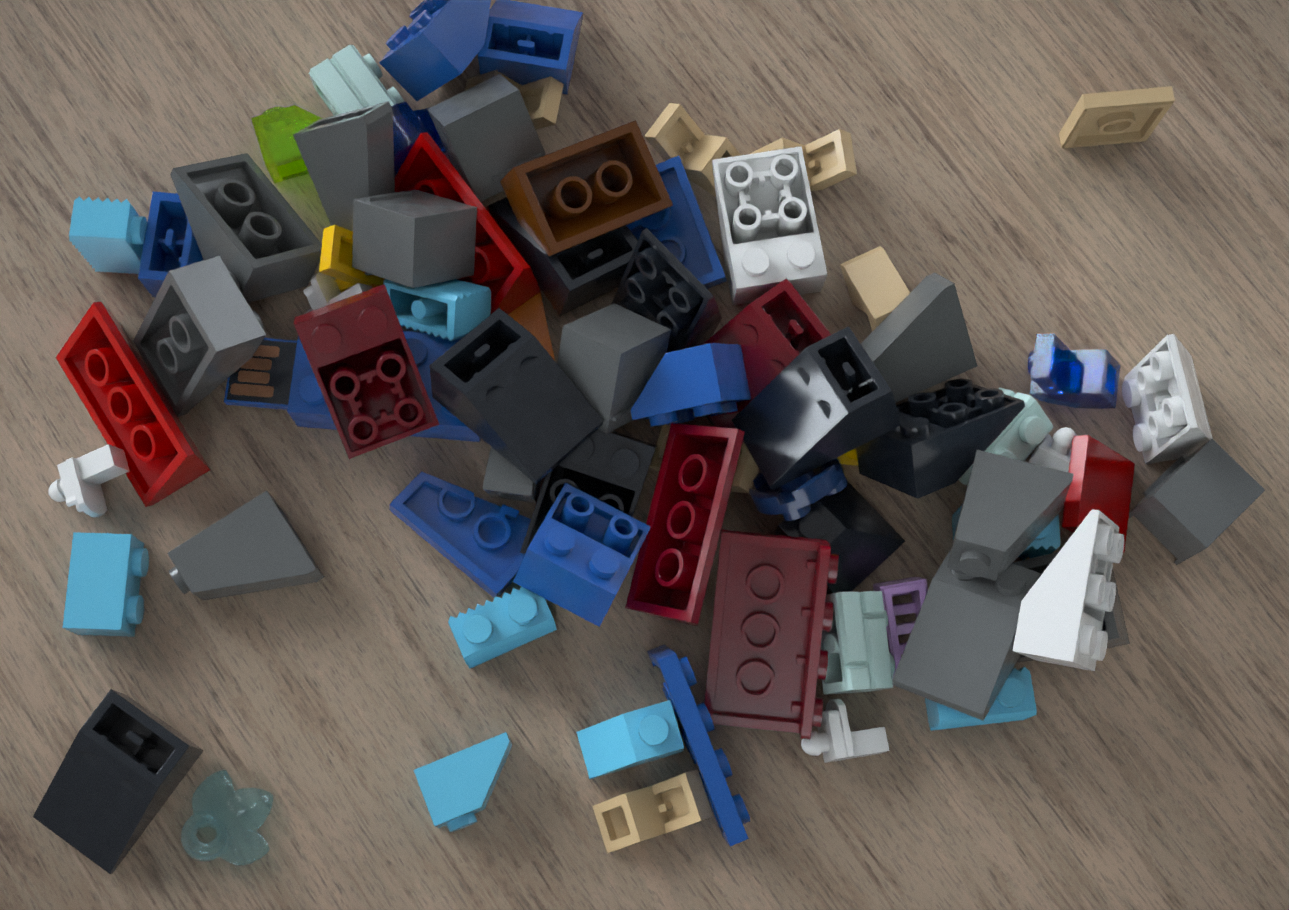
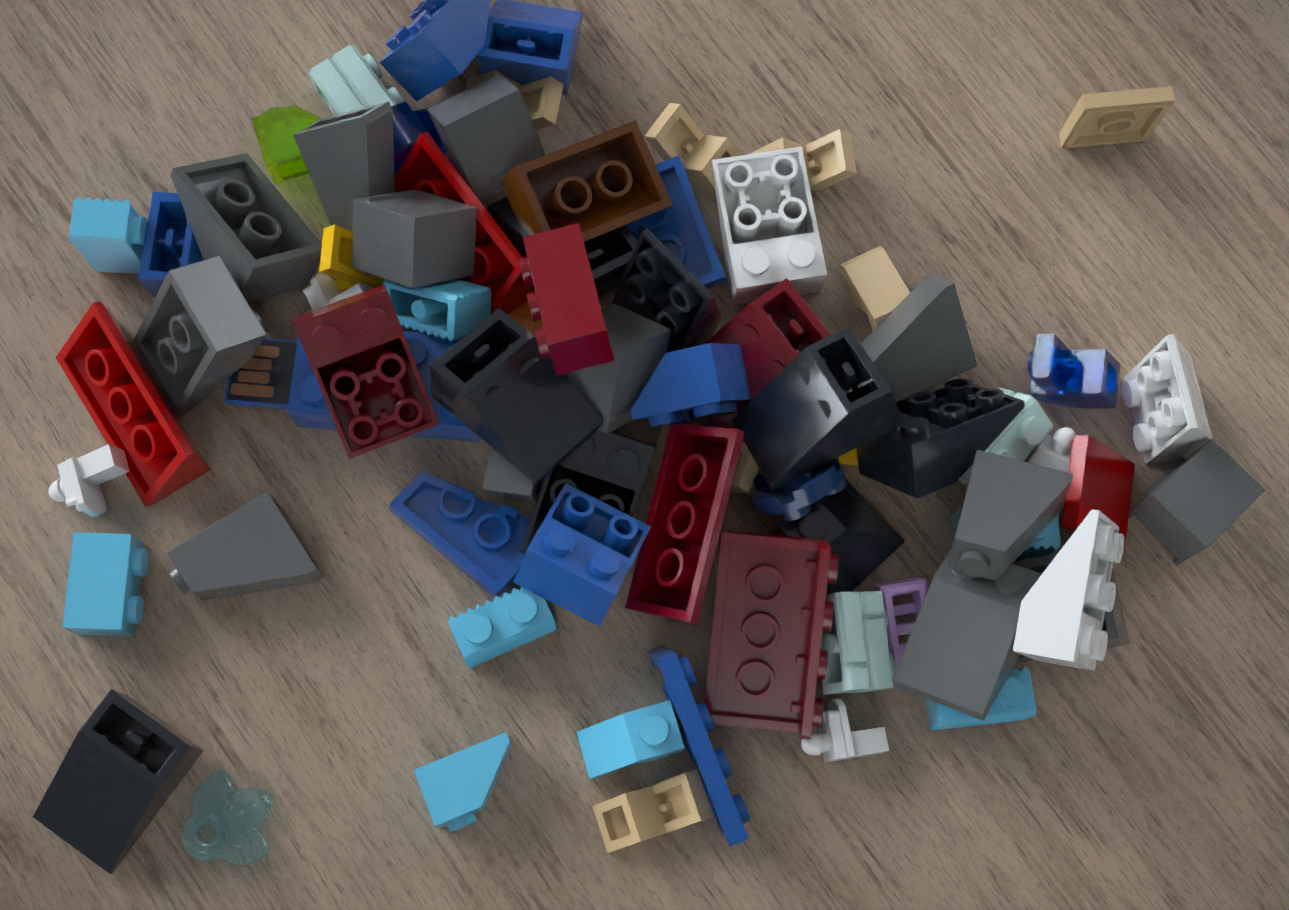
(565, 300): none -> dark red brick

